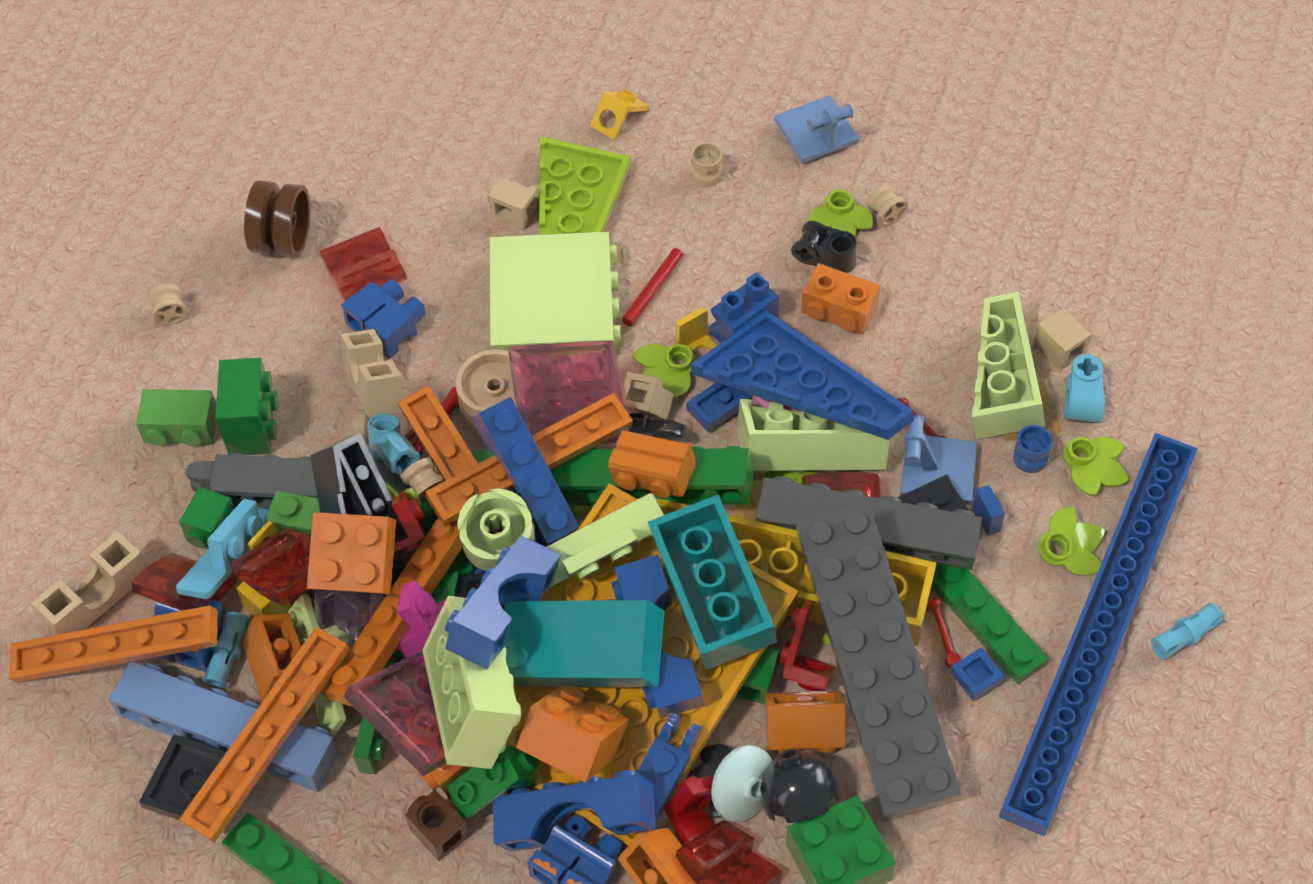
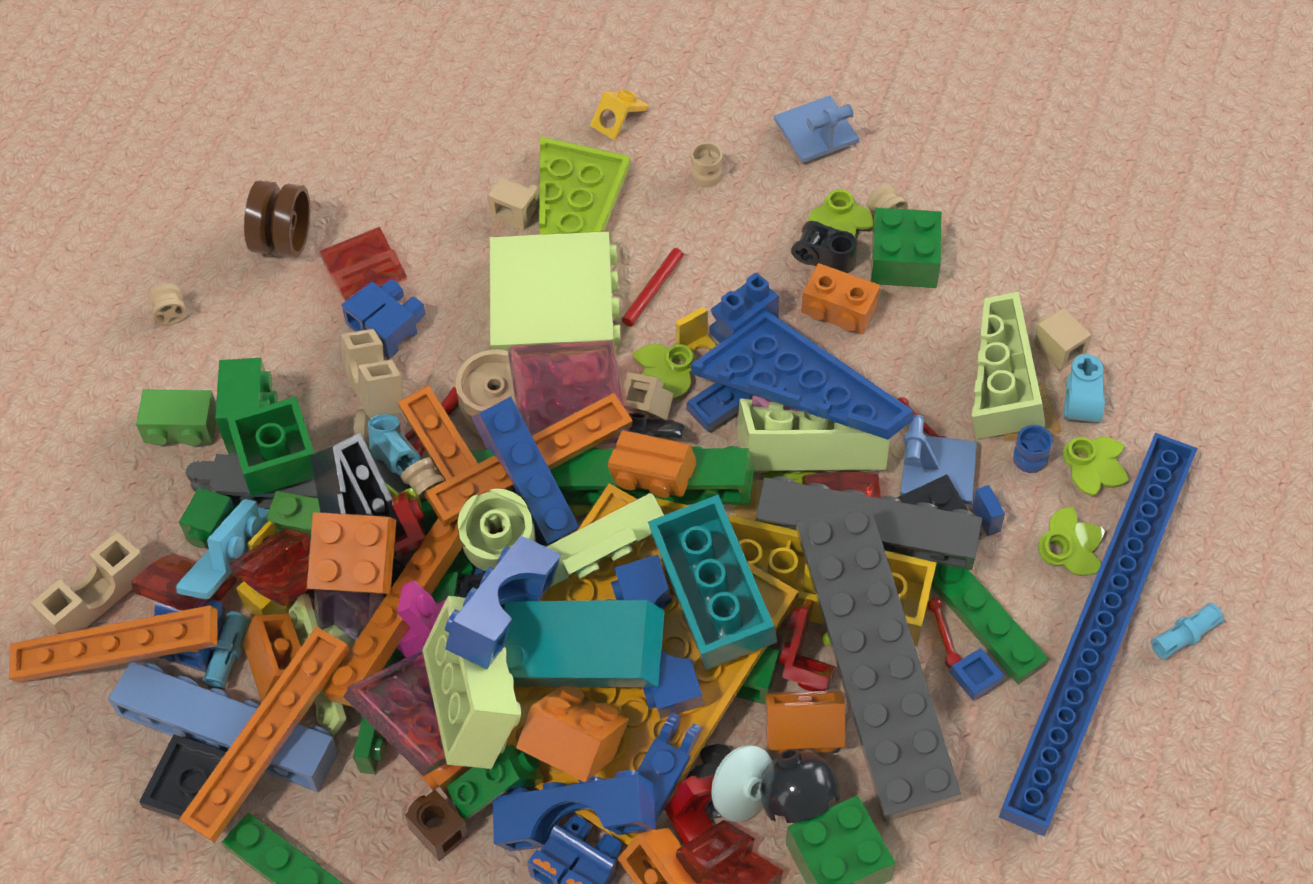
(272, 446): none -> green brick
(906, 247): none -> green brick

